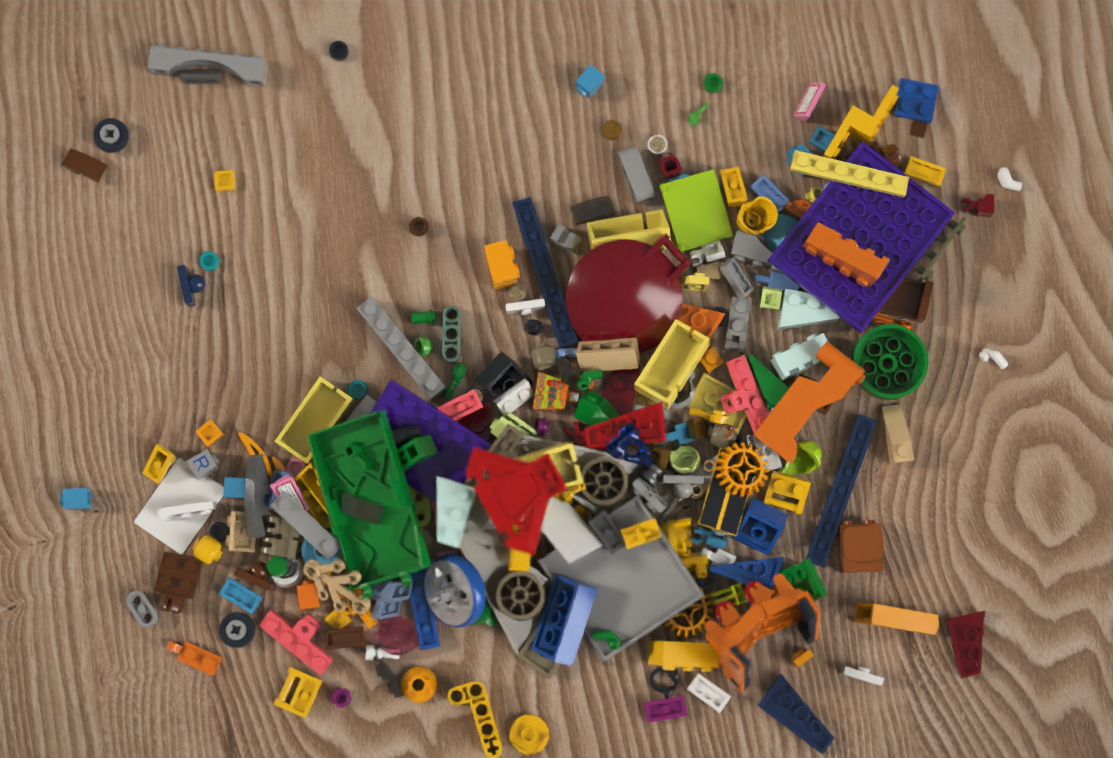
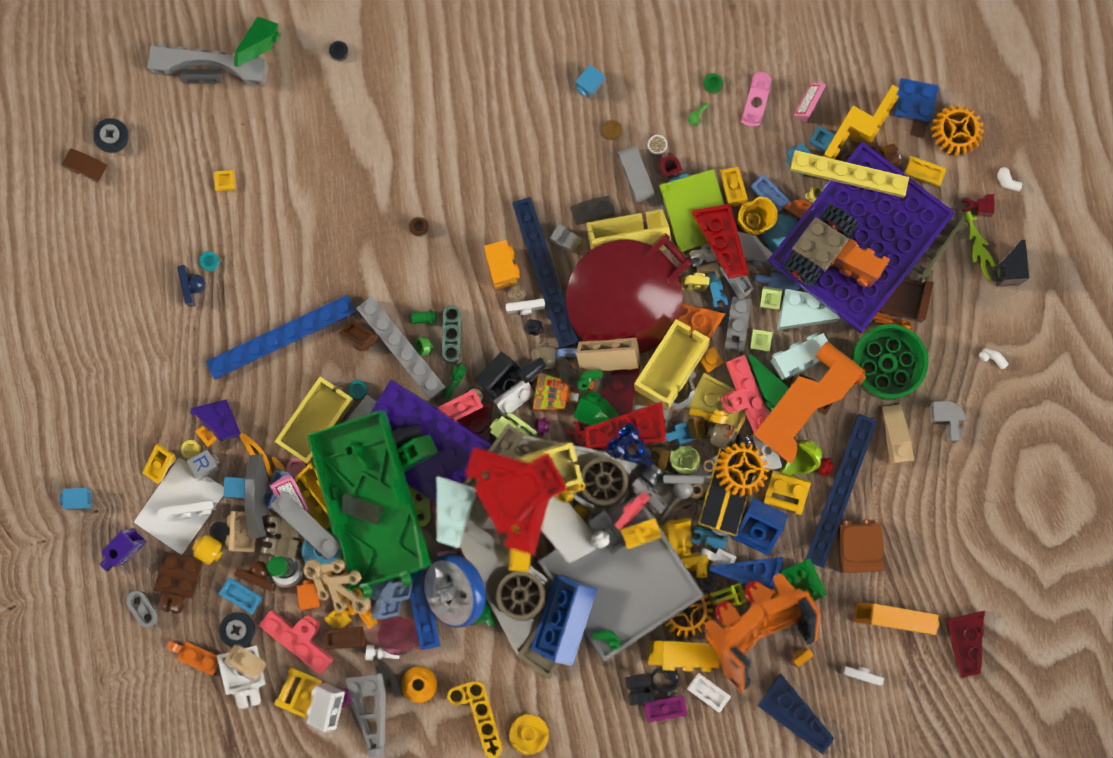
(122, 548): none -> dark purple torso
(190, 449): none -> light yellow tile
(218, 419): none -> dark purple wing
(240, 685): none -> white plate
(245, 663): none -> tan torso
(257, 40): none -> green slope
(280, 337): none -> blue plate
(325, 707): none -> white brick
(358, 335): none -> reddish brown tile
(369, 686): none -> light grey plate
(531, 370): none -> black cone
(600, 539): none -> white plate
(632, 510): none -> coral plate
(639, 689): none -> black wheel
(716, 286): none -> dark azure plate
(722, 235): none -> red wing
(759, 88): none -> bright pink piece
(761, 340): none -> yellowish green plate
(820, 244): none -> plate
(826, 467): none -> red plate
(950, 414): none -> light grey brick
(963, 135): none -> light orange gear
(977, 247): none -> lime piece
(1013, 267): none -> black slope

